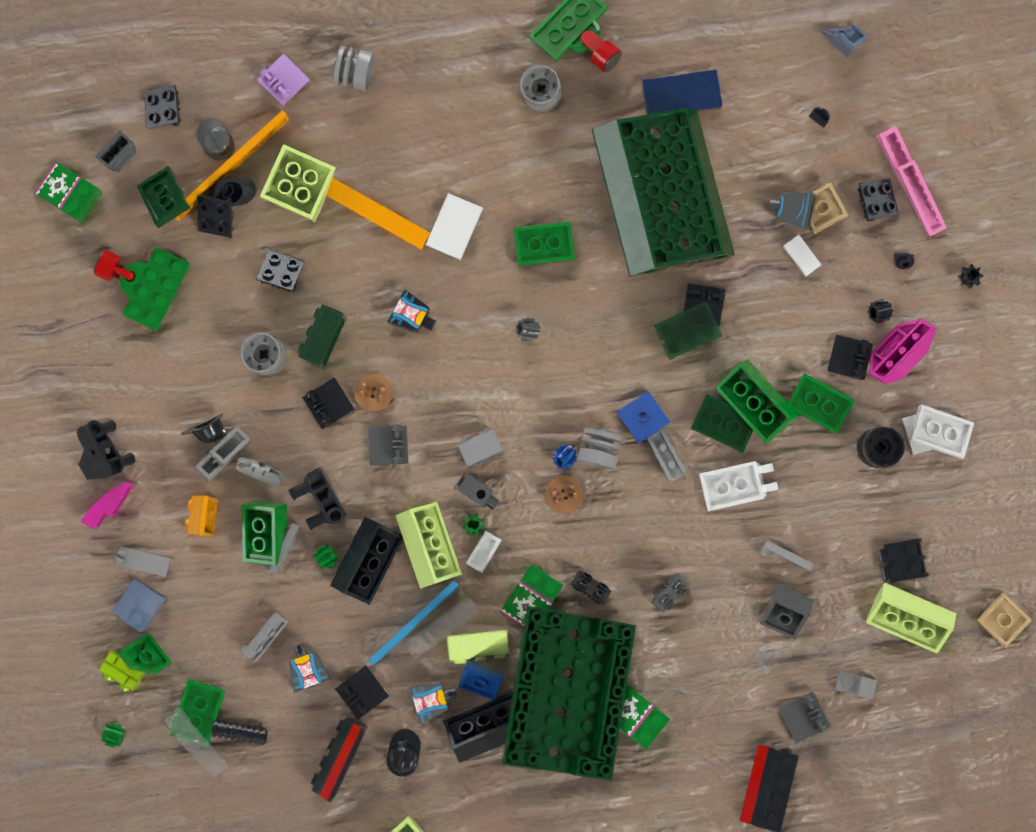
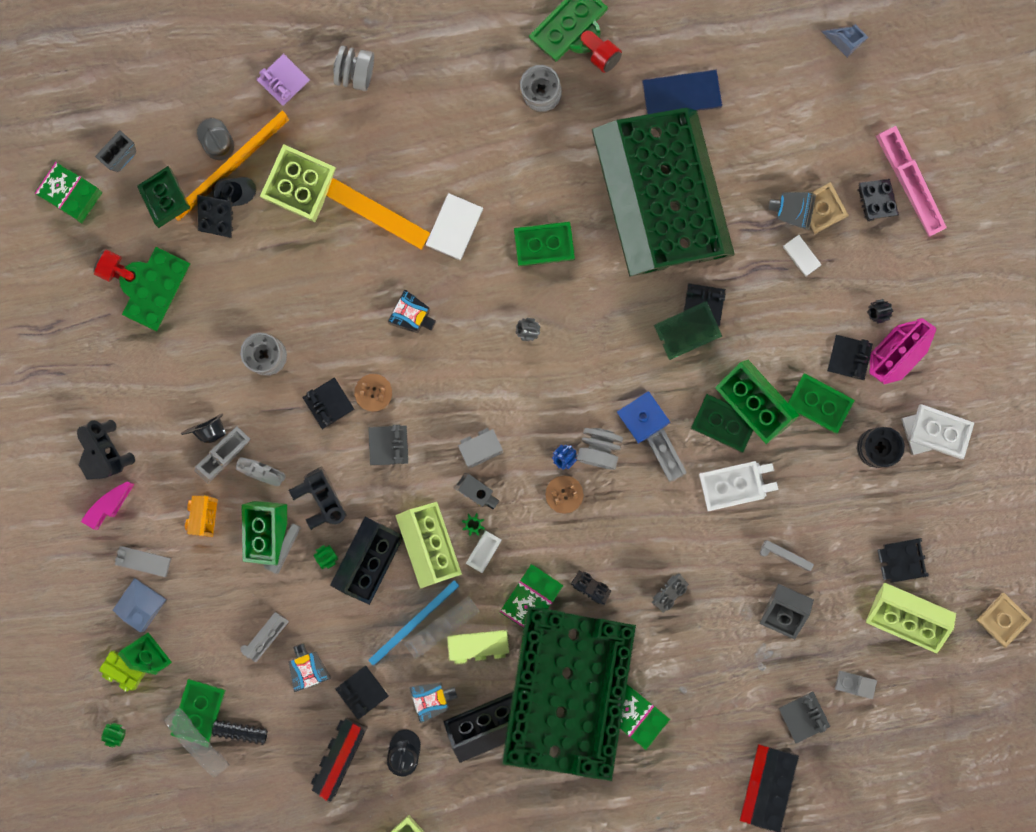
(162, 107): black hinge -> none
(280, 270): hinge -> none
(322, 336): clear green piece -> none
(481, 680): blue plate -> none
(820, 116): black plate -> none
(904, 260): black plate -> none
(965, 280): black gear -> none

